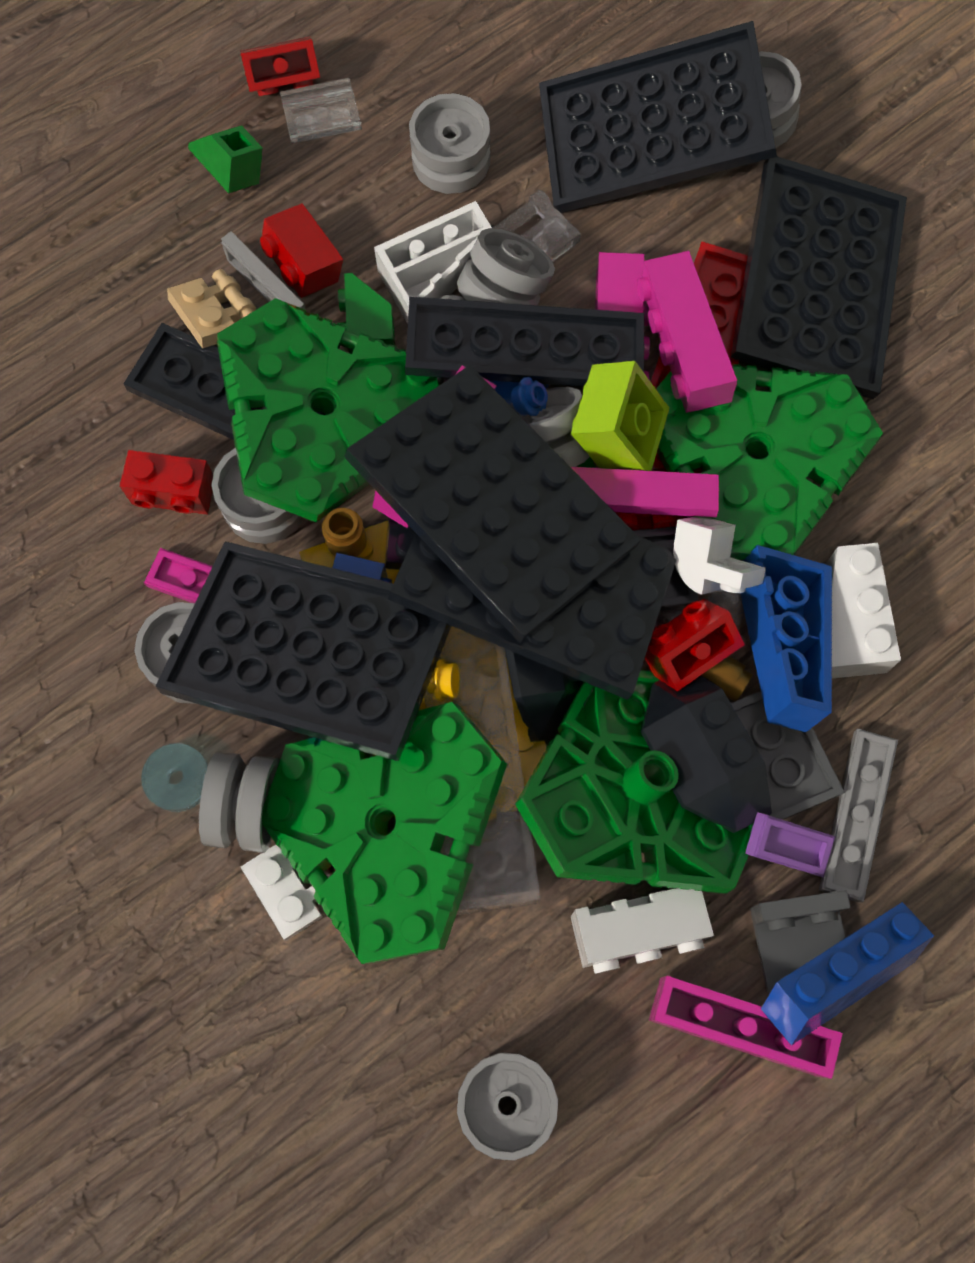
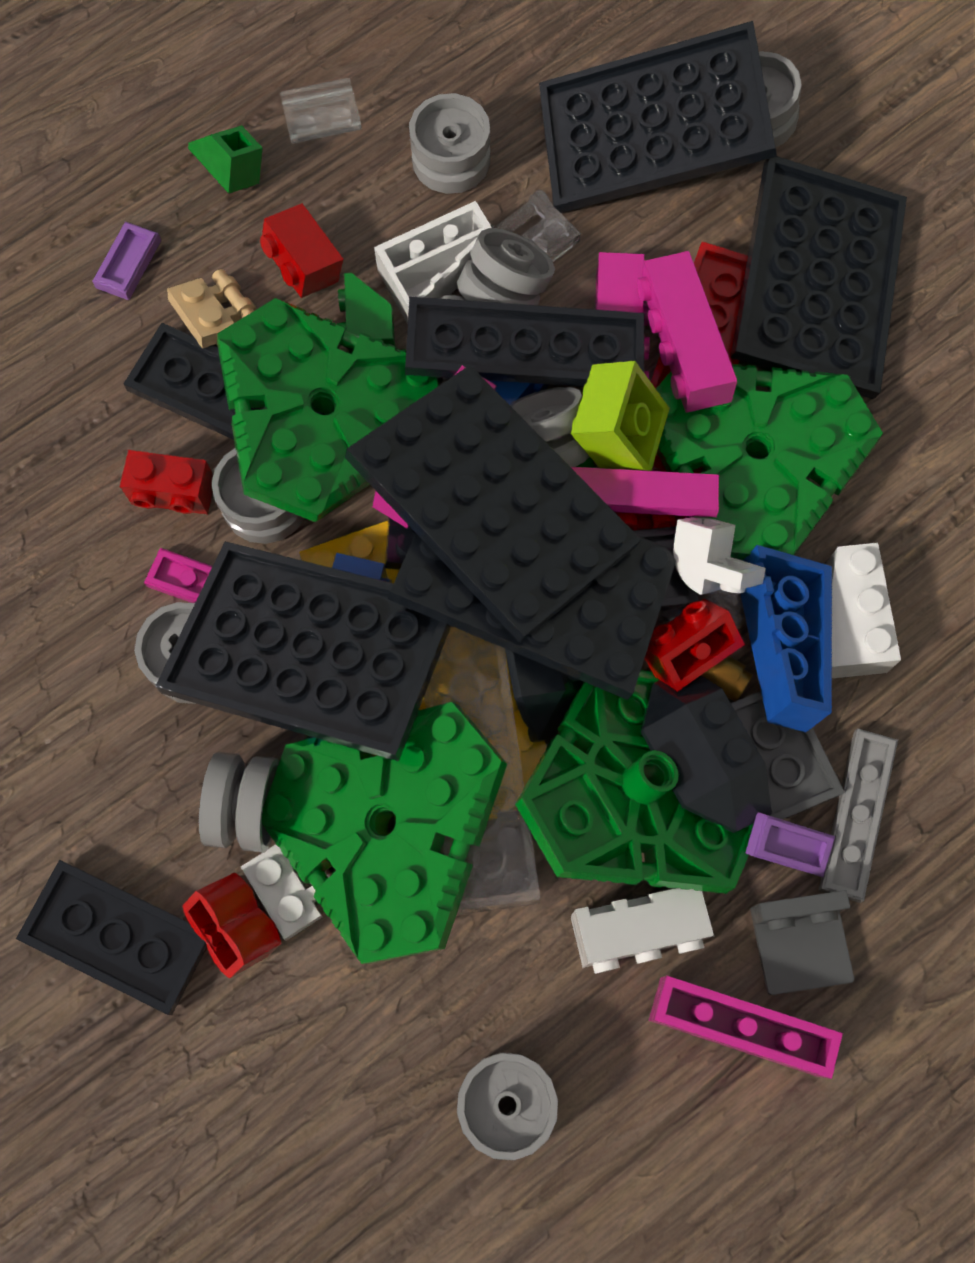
(114, 937): none -> black plate
(126, 260): none -> medium lavender tile
(162, 765): clear light blue piece -> none
(231, 924): none -> red brick
(256, 271): light grey tile -> none
(280, 65): red brick -> none
(344, 532): pearl gold brick -> none
(445, 681): yellow plate -> none
(529, 397): blue plate -> none
(846, 973): blue brick -> none

